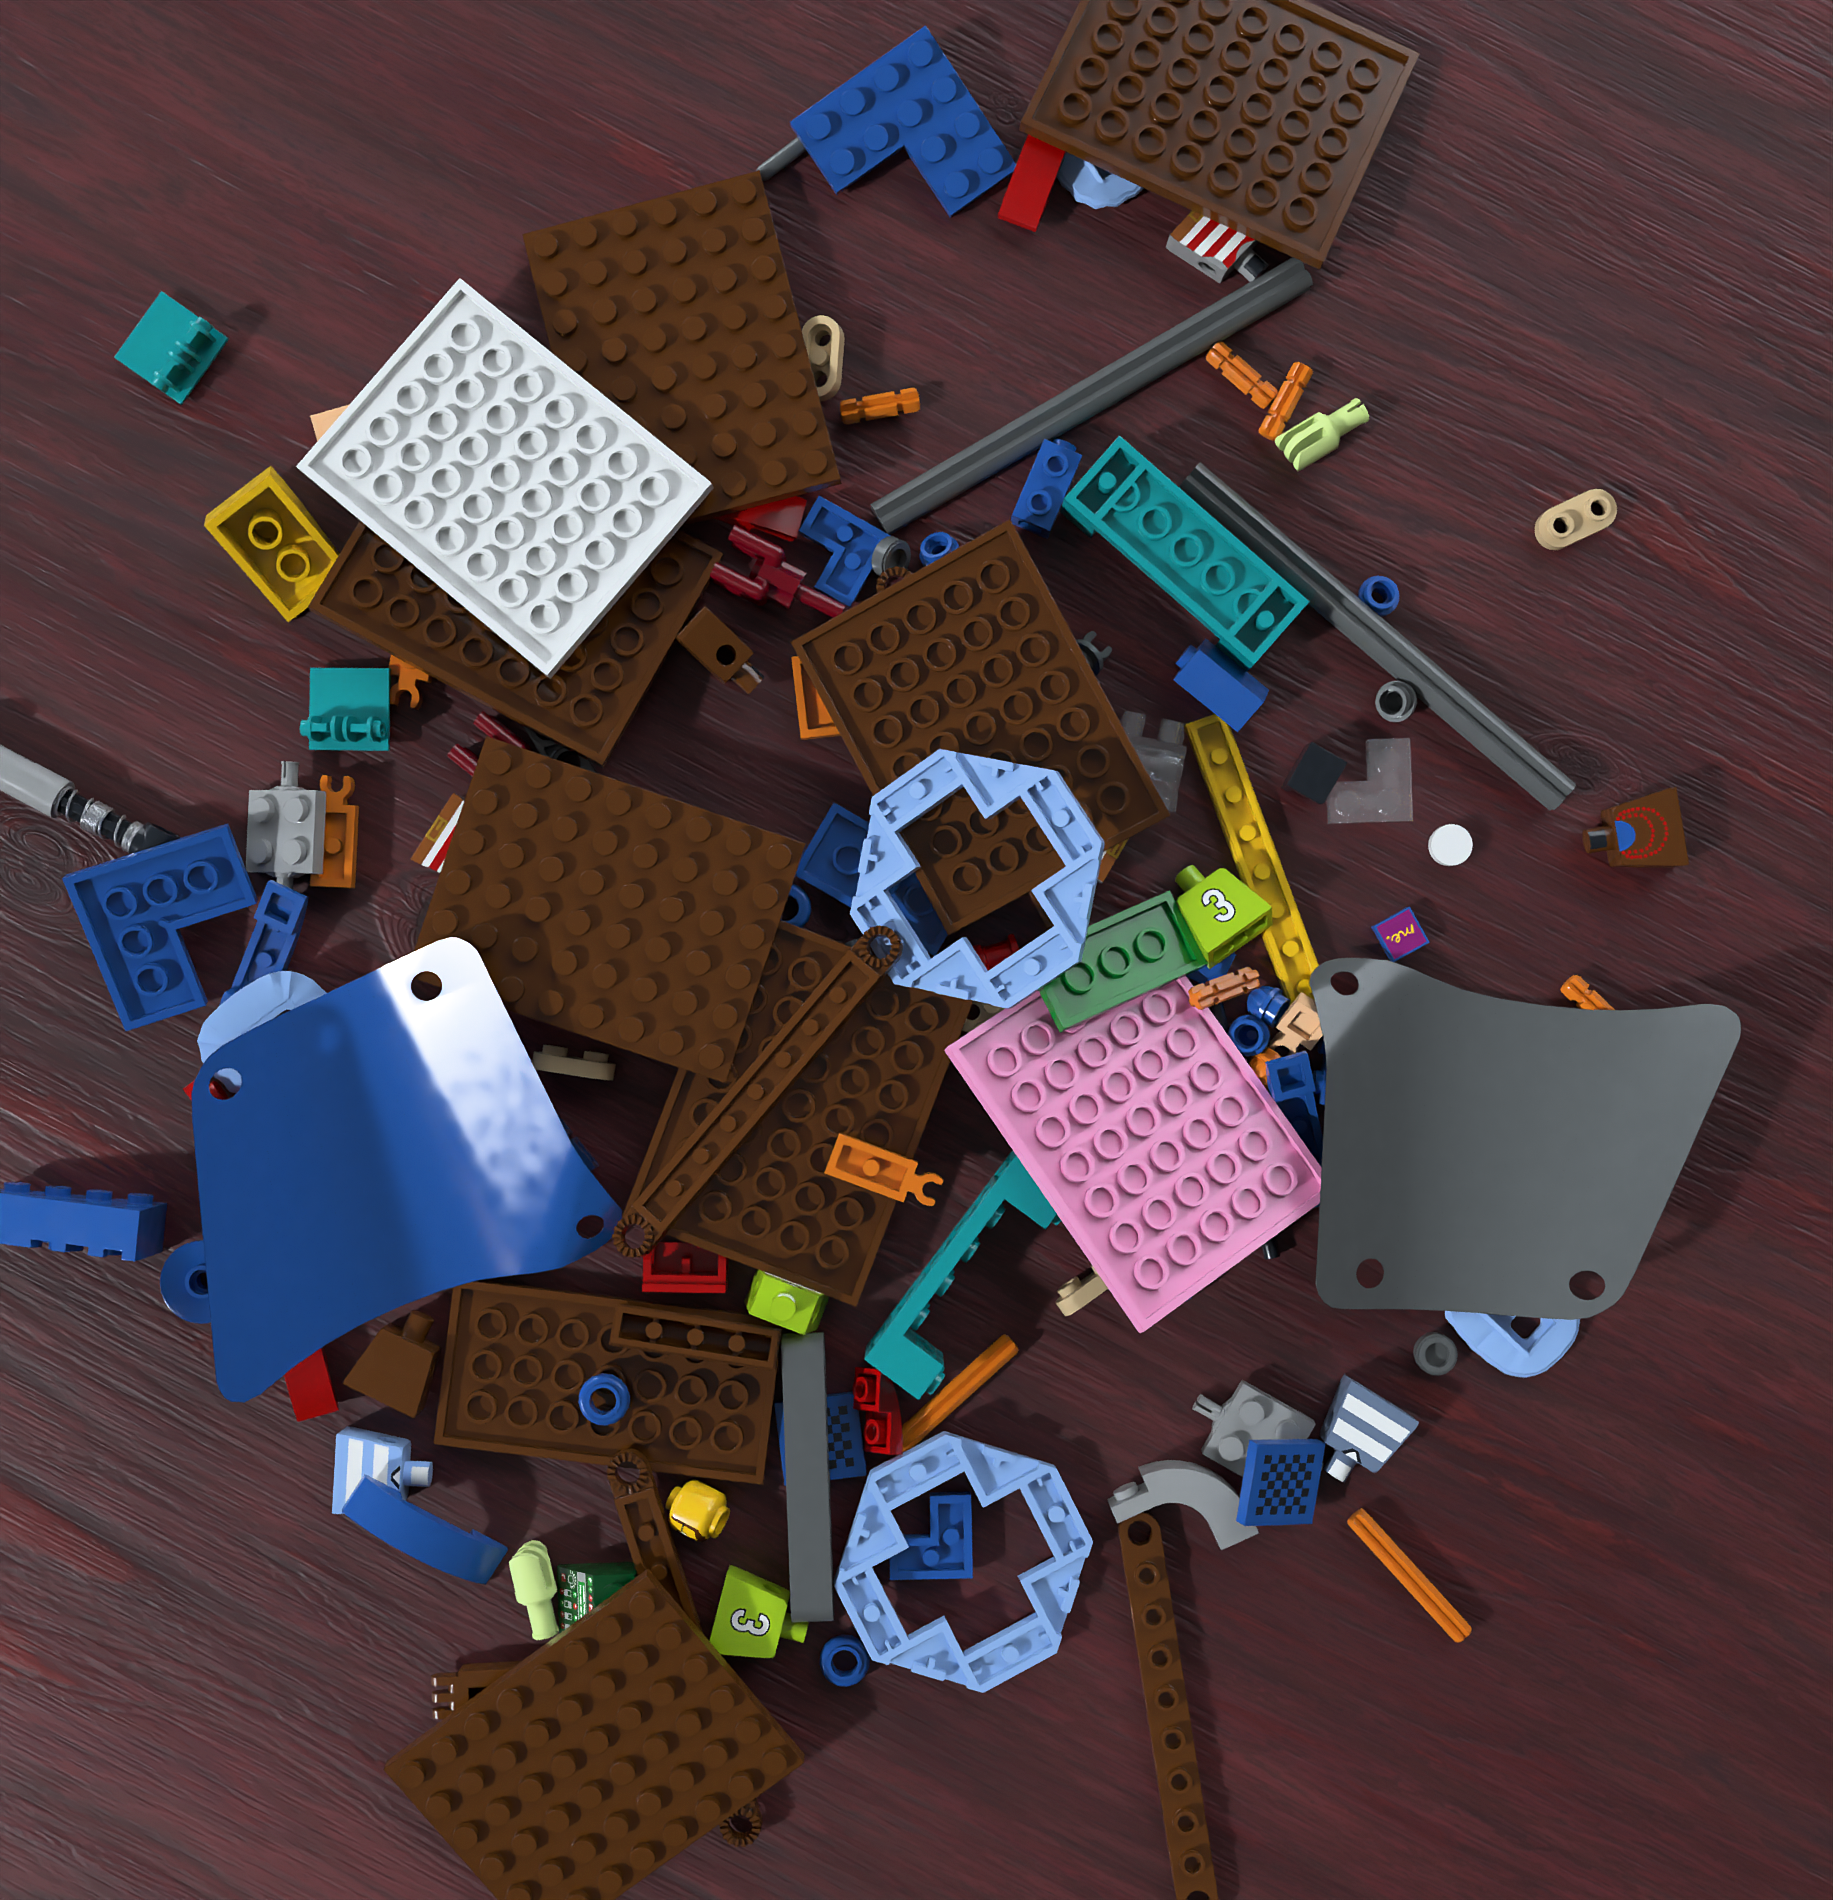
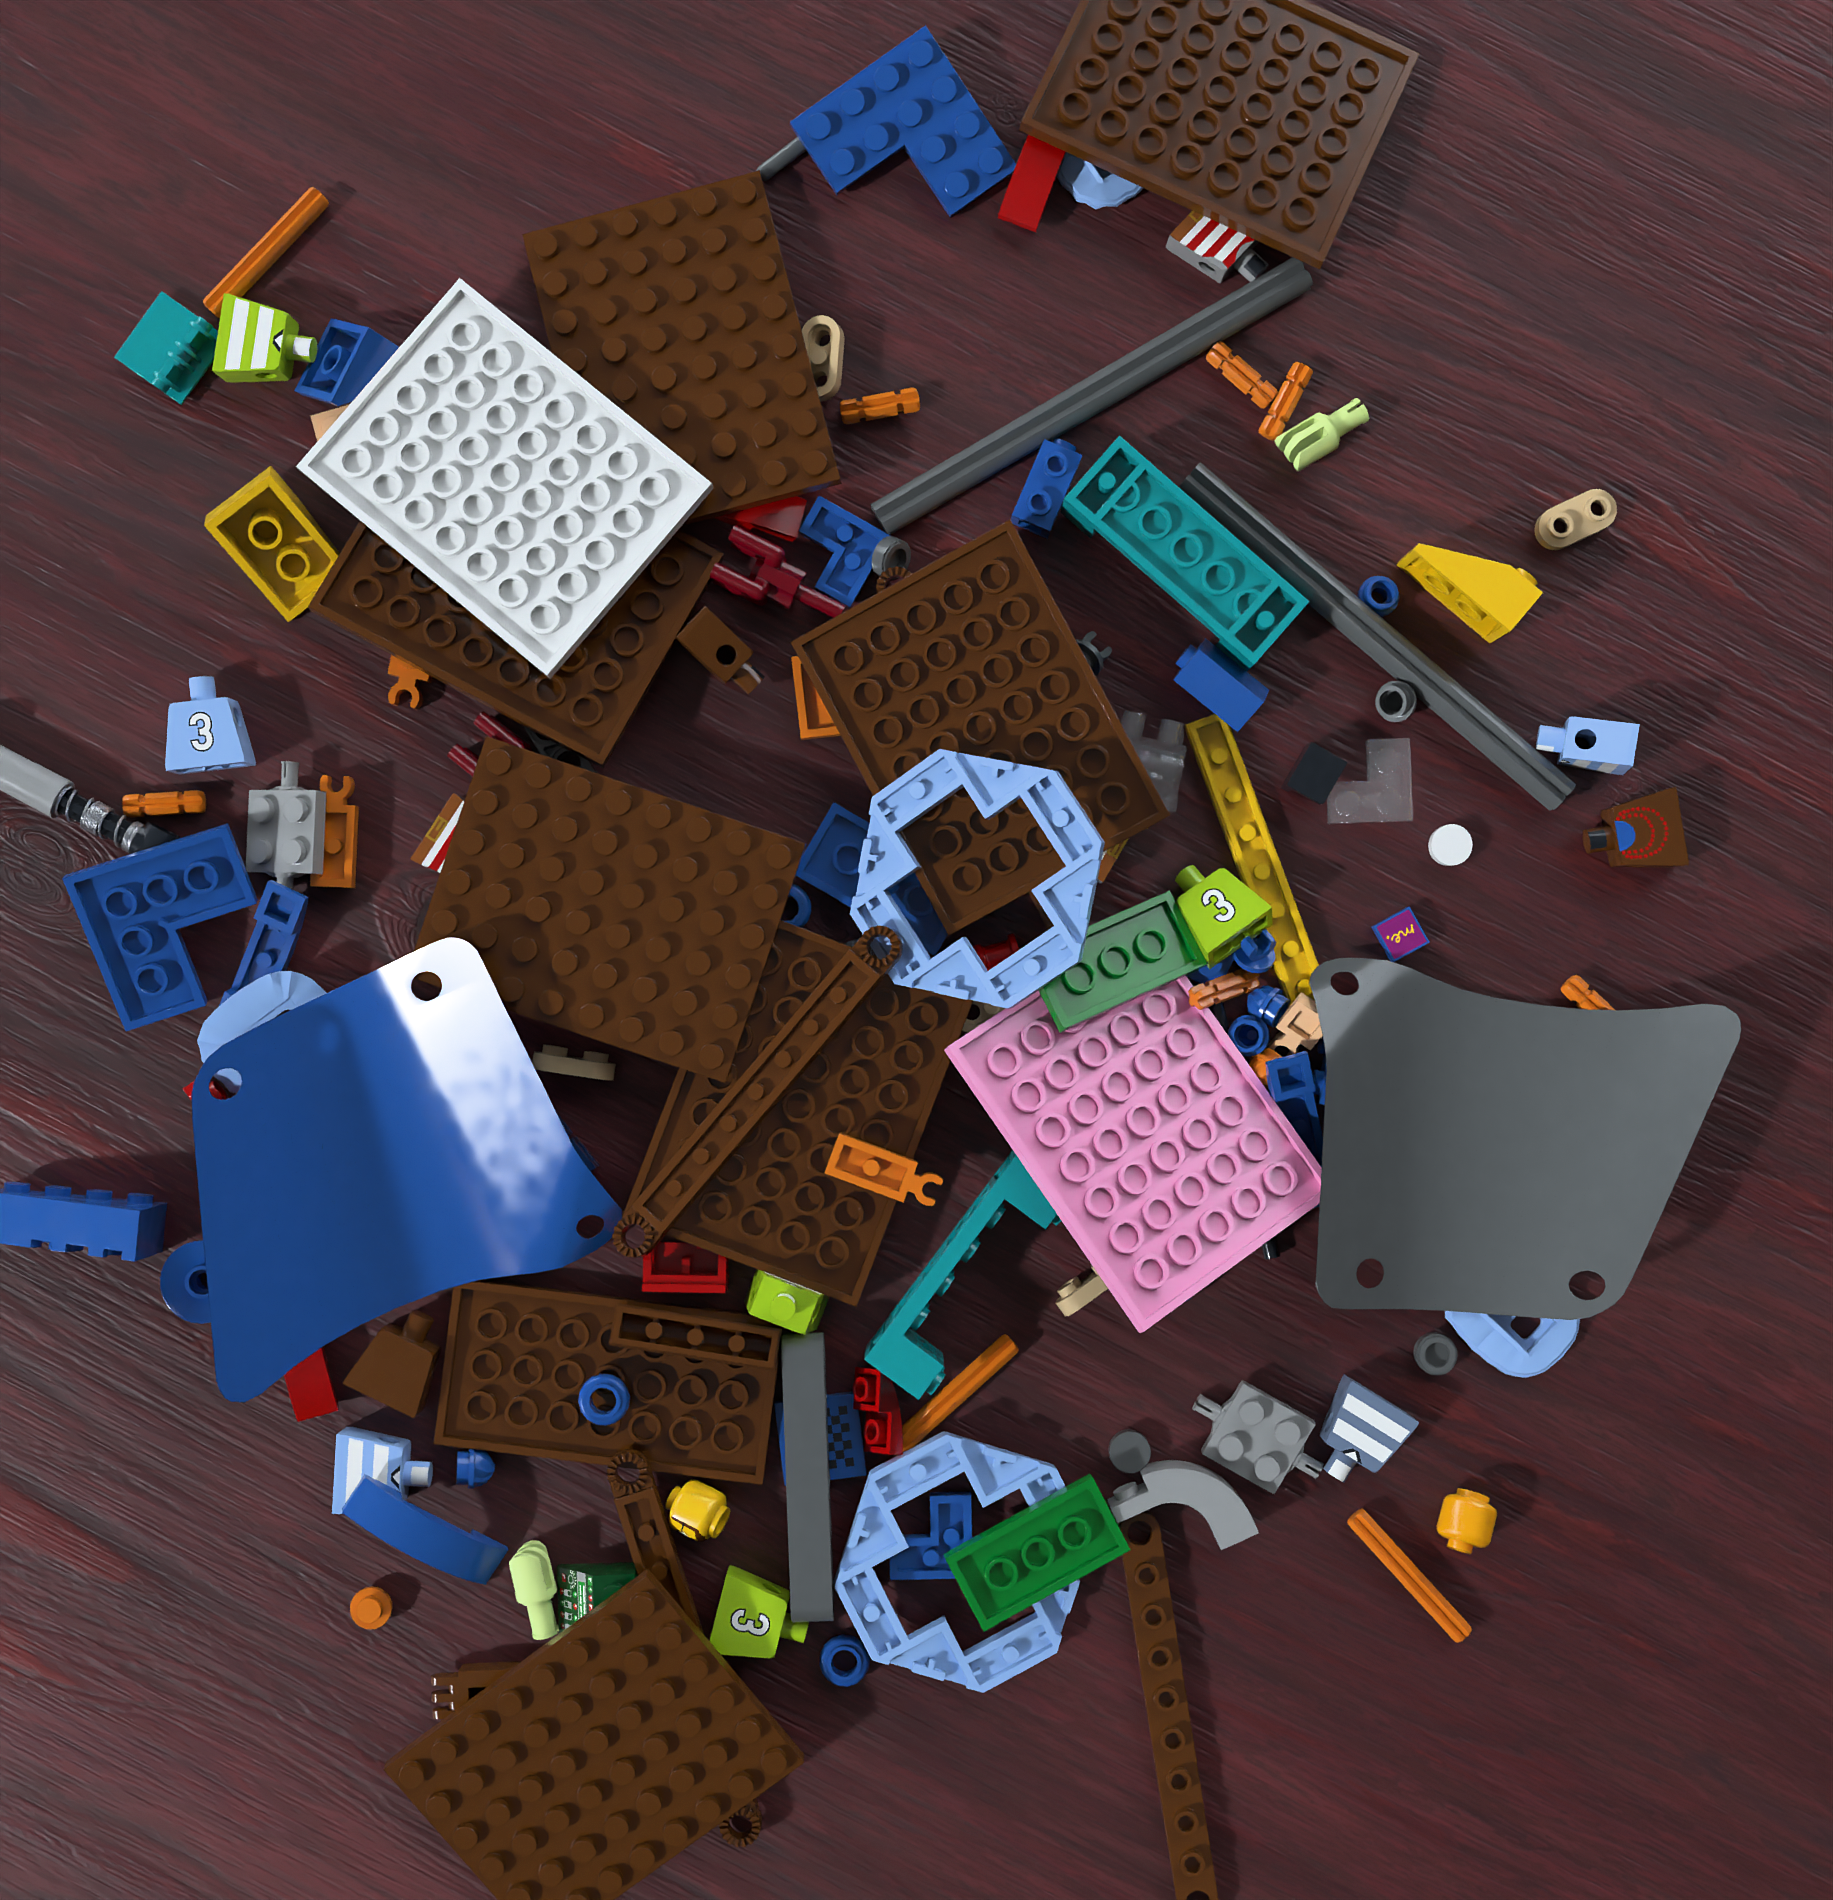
(164, 803): none -> orange axle
(206, 732): none -> light blue torso
(258, 343): none -> lime torso
(268, 249): none -> orange axle
(344, 362): none -> blue slope
(348, 709): teal hinge -> none
(371, 1607): none -> orange plate
(474, 1468): none -> blue plate
(936, 546): blue plate -> none
(1036, 1552): none -> green plate
(1129, 1451): none -> dark grey tile
(1256, 954): none -> blue plate
(1280, 1482): blue tile -> none
(1466, 1520): none -> light orange head
(1477, 590): none -> yellow slope
(1609, 744): none -> light blue torso

